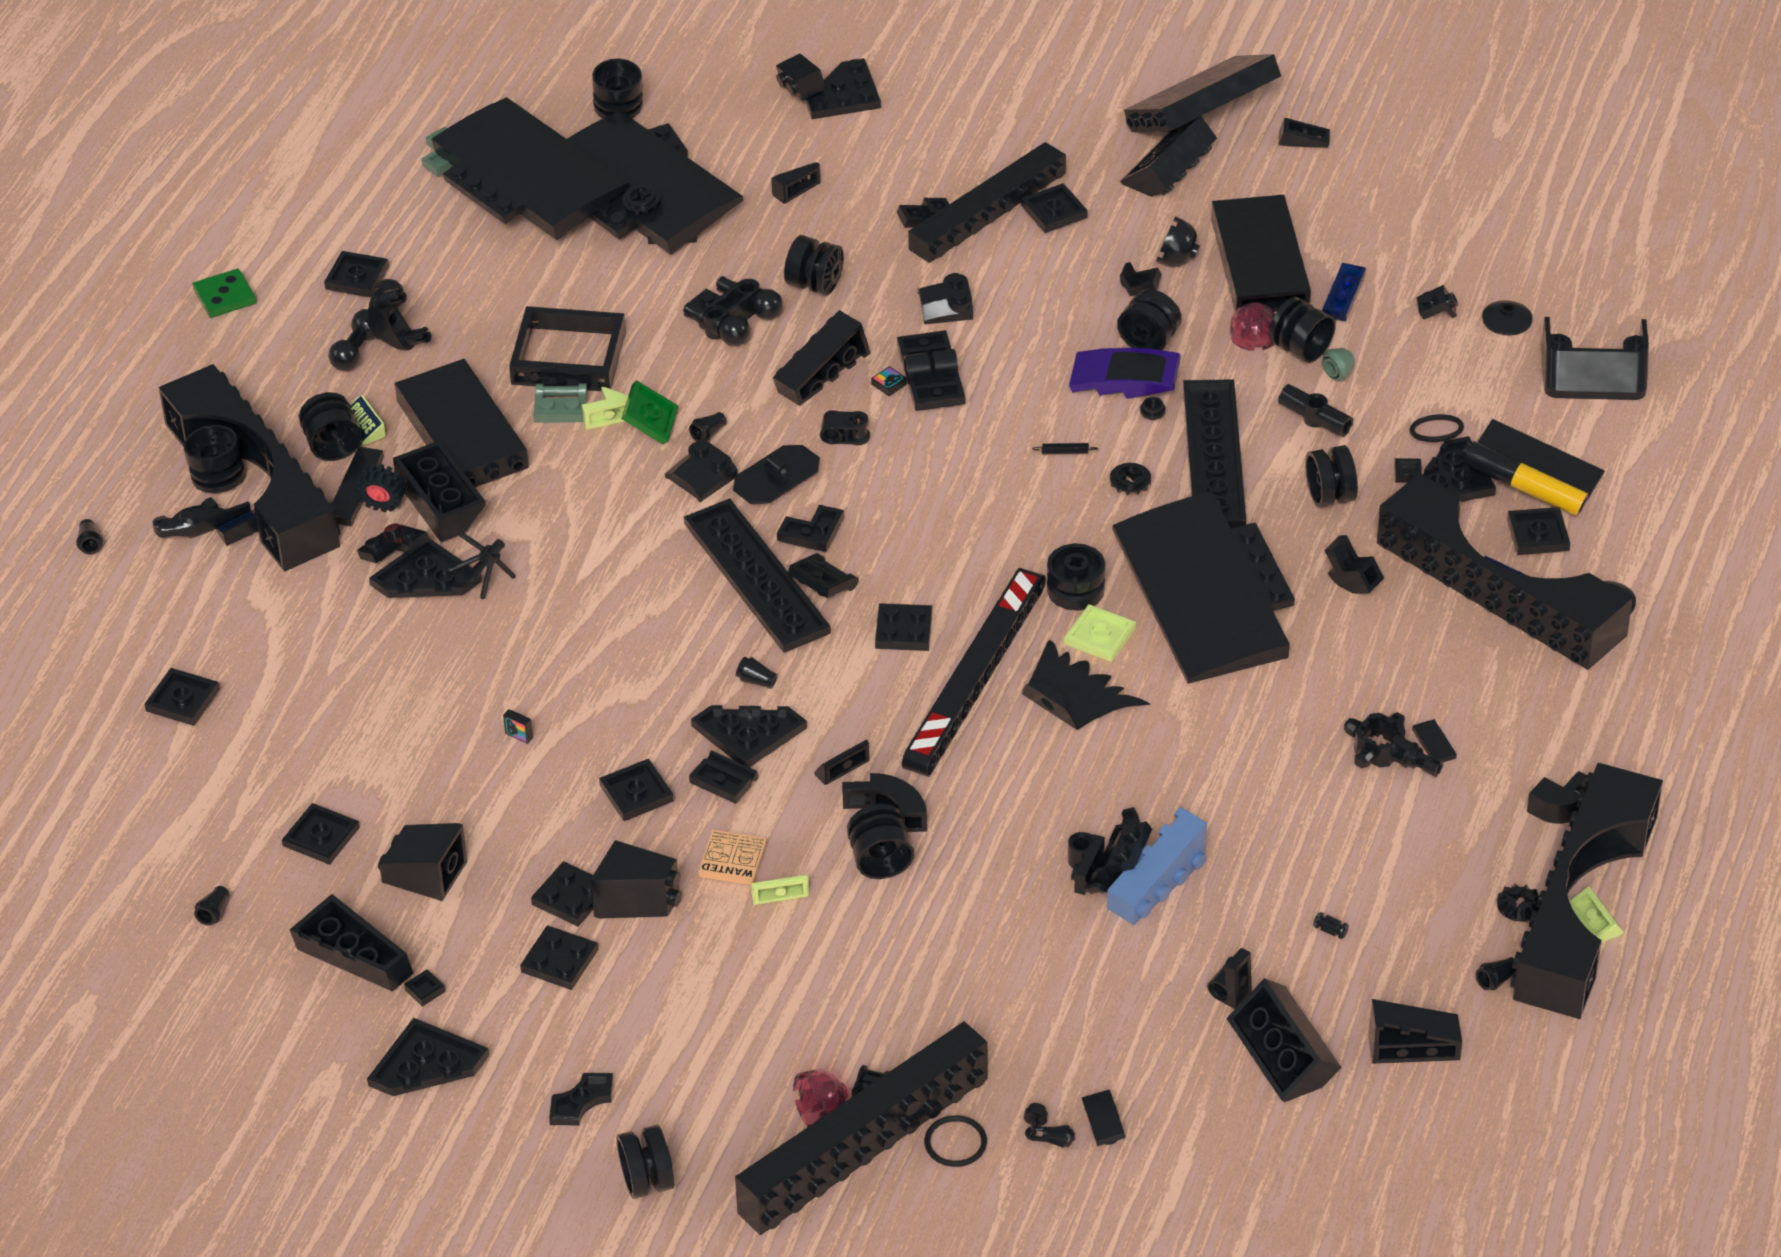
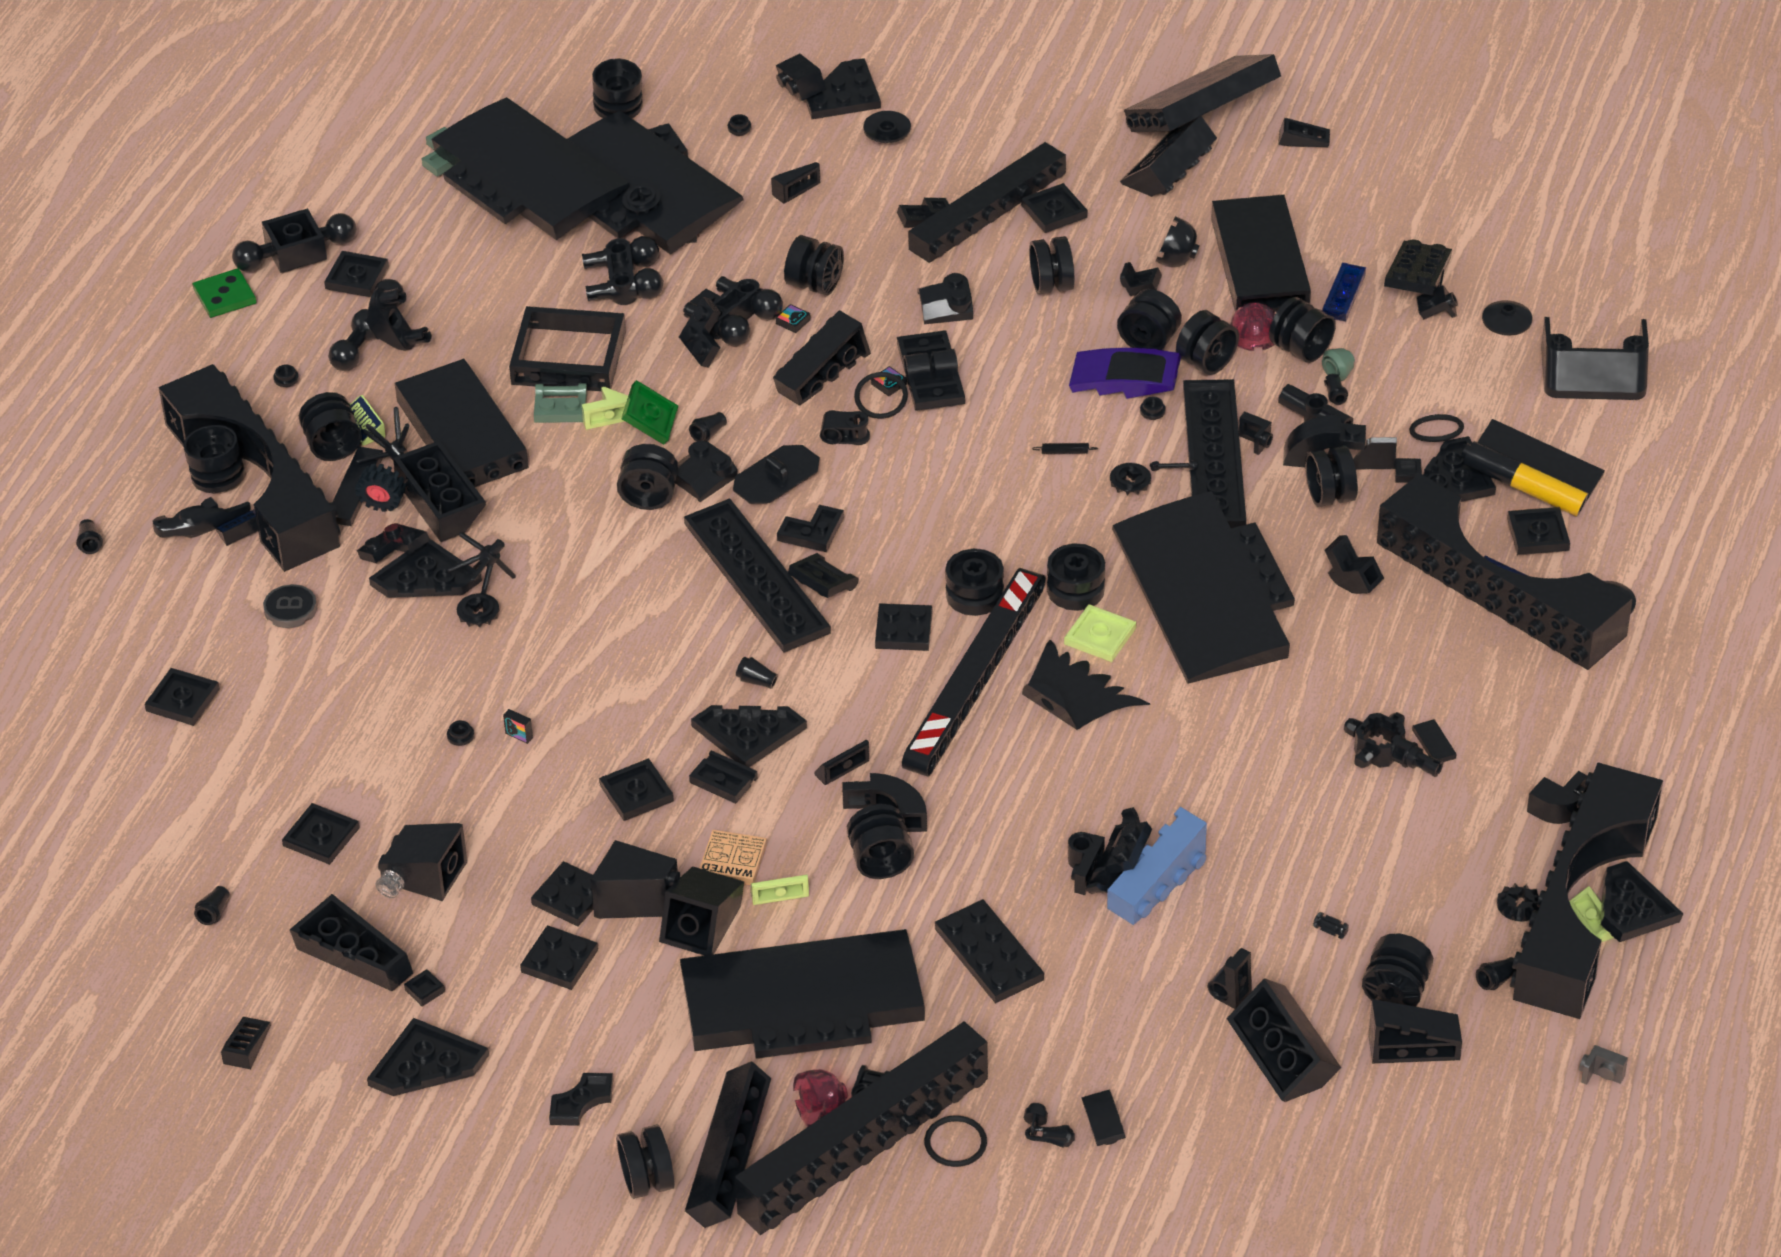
(245, 1058): none -> black slope
(285, 376): none -> black plate
(290, 605): none -> tile
(294, 241): none -> black brick
(389, 884): none -> clear bush
(392, 449): none -> black plant
(460, 733): none -> black plate
(472, 604): none -> black gear
(623, 283): none -> black piece
(647, 476): none -> black wheel
(697, 332): none -> black plate
(700, 910): none -> black slope
(728, 1144): none -> black brick
(739, 125): none -> black plate
(793, 318): none -> black tile
(802, 994): none -> black slope
(883, 415): none -> black tyre
(887, 126): none -> black dish
(974, 581): none -> black wheel
(989, 951): none -> black plate
(1051, 265): none -> black wheel
(1193, 465): none -> black hinge
(1207, 342): none -> black wheel
(1256, 430): none -> black bracket
(1319, 434): none -> black arch
(1337, 393): none -> black pin
(1377, 454): none -> black slope
(1398, 970): none -> black wheel
(1418, 267): none -> black plate
(1603, 1063): none -> flat silver bracket
(1633, 904): none -> black plate

